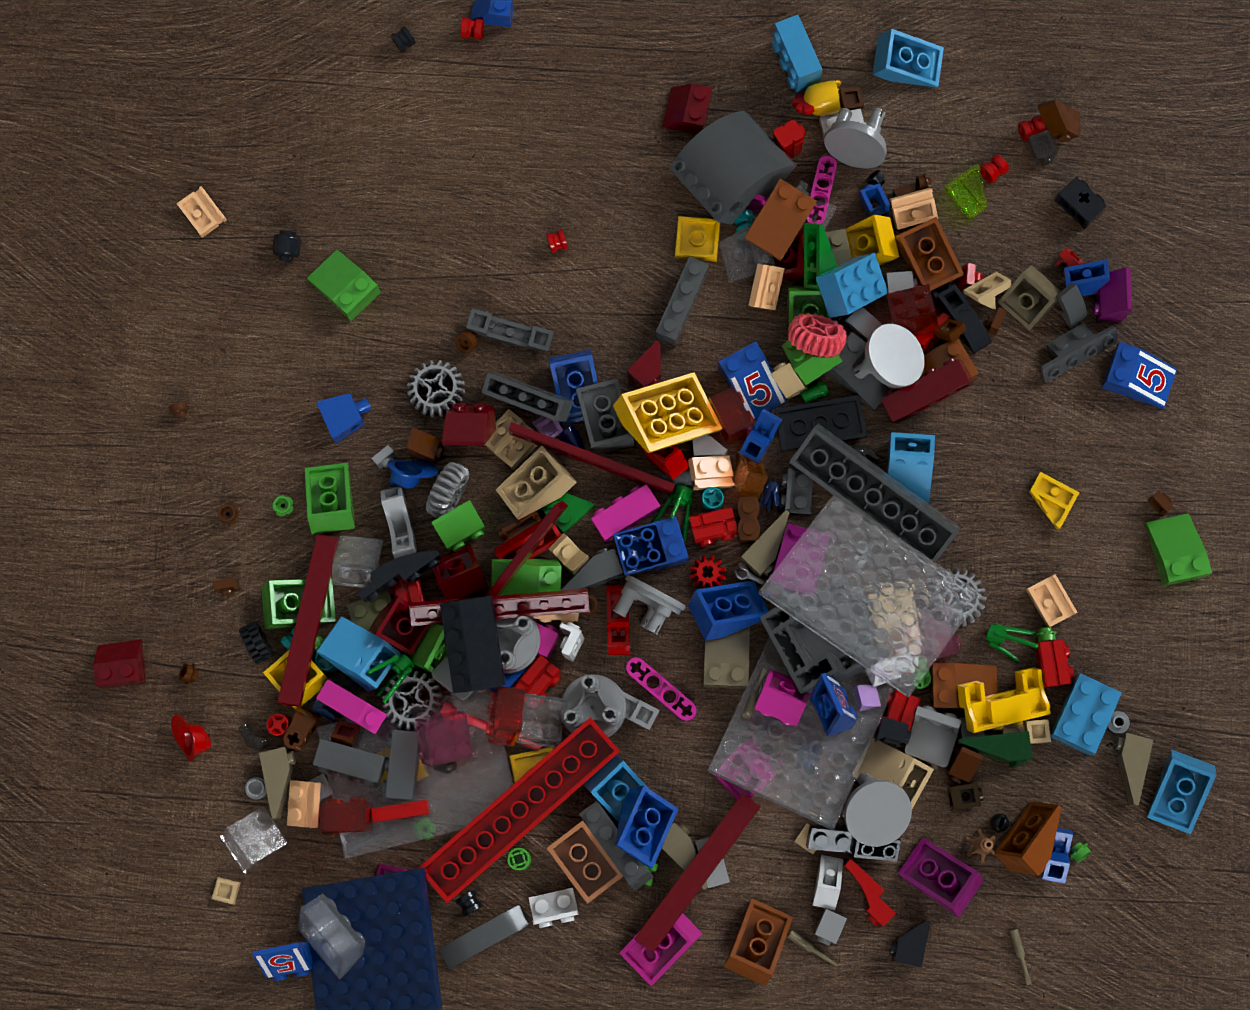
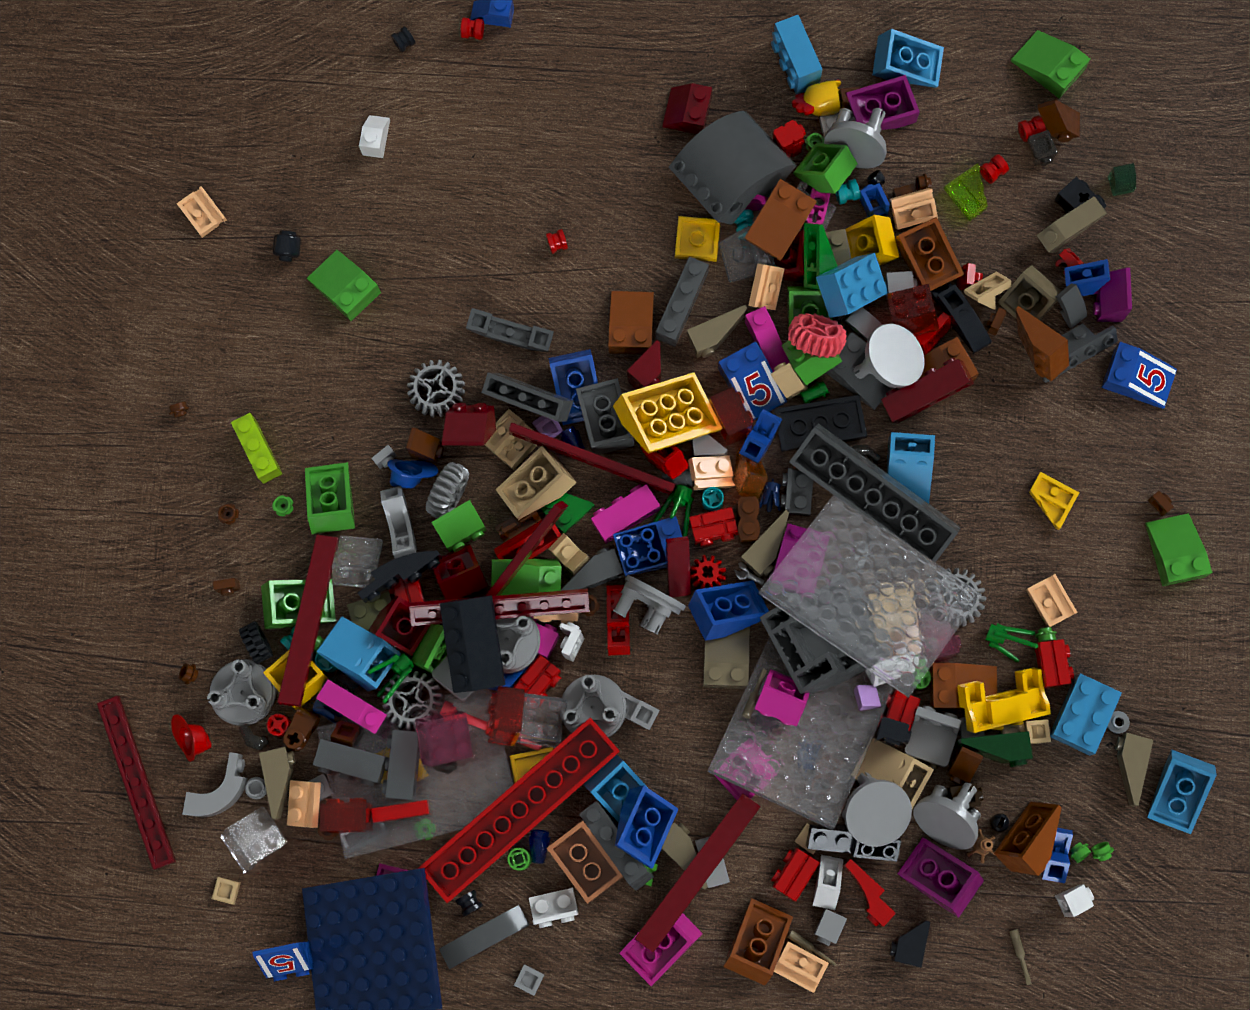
(119, 664): dark red slope -> none
(136, 782): none -> dark red tile
(223, 797): none -> light grey arch
(242, 693): none -> light grey piece
(256, 448): none -> lime brick
(331, 934): clear slope -> none
(343, 415): blue torso -> none
(374, 136): none -> white slope
(466, 341): reddish brown tile -> none
(529, 980): none -> light grey plate
(539, 841): none -> clear blue cone
(630, 322): none -> dark orange slope
(659, 691): dark pink beam -> none
(678, 566): none -> dark red tile
(711, 334): none -> dark tan slope
(765, 334): none -> dark pink slope
(795, 874): none -> red brick
(800, 967): none -> light nougat plate
(815, 137): none -> bright green plate
(826, 167): none -> bright green slope
(832, 706): blue slope -> none
(848, 191): none -> teal wheel
(891, 96): none -> magenta slope
(949, 820): none -> light grey piece
(950, 330): reddish brown plate -> none
(1043, 345): none -> dark orange slope
(1051, 62): none -> bright green slope
(1071, 225): none -> dark tan slope
(1075, 900): none -> white slope
(1102, 851): none -> bright green plate
(1122, 179): none -> clear green brick

